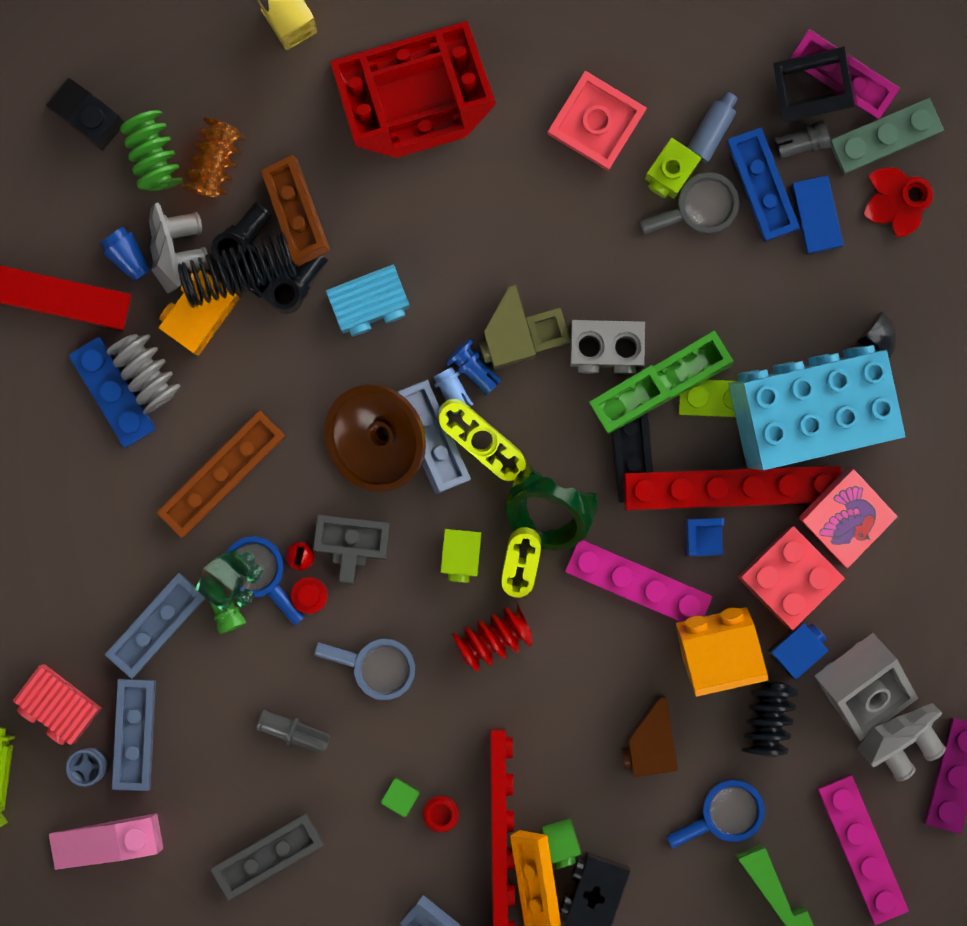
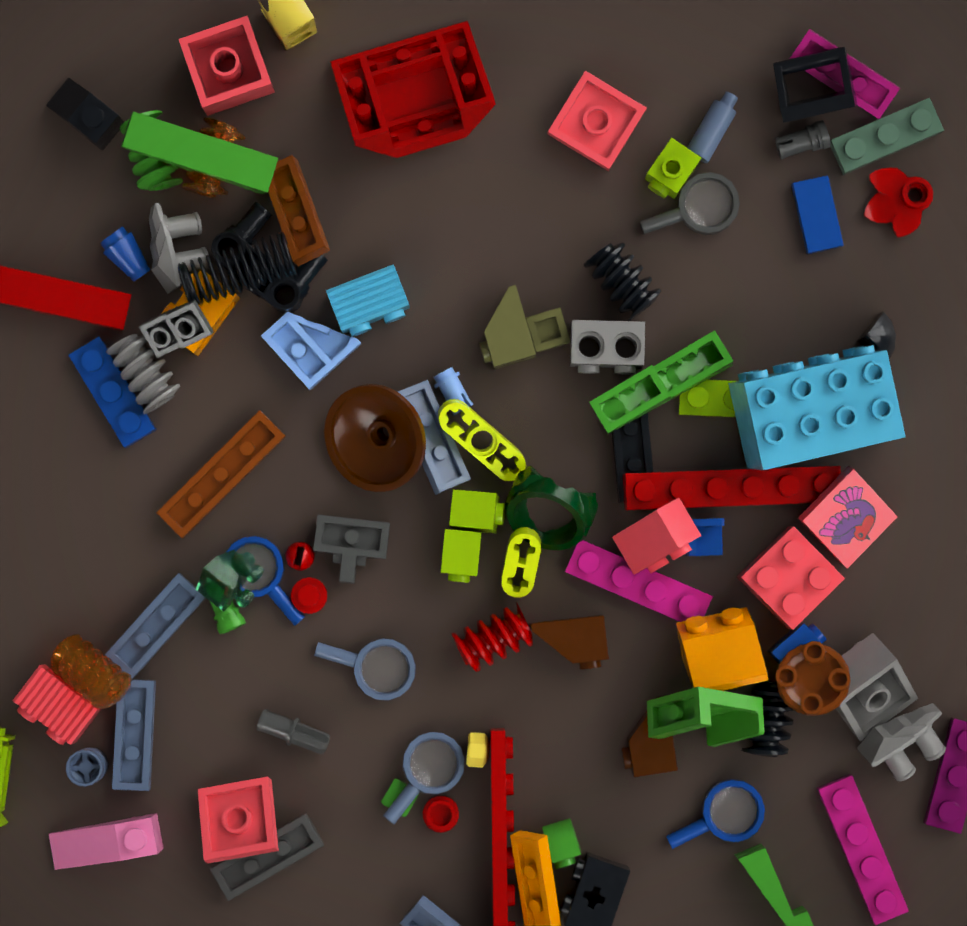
(90, 672): none -> clear orange piece
(176, 328): none -> dark grey slope
(199, 153): none -> bright green slope
(226, 65): none -> coral brick
(237, 820): none -> coral plate
(309, 347): none -> light blue wing
(431, 766): none -> piece
(473, 367): blue pin -> none
(476, 511): none -> lime brick
(477, 749): none -> light yellow tile
(577, 639): none -> reddish brown slope
(623, 279): none -> black piece
(657, 536): none -> coral brick
(723, 713): none -> bright green panel
(762, 184): blue plate -> none
(813, 679): none -> dark orange dish

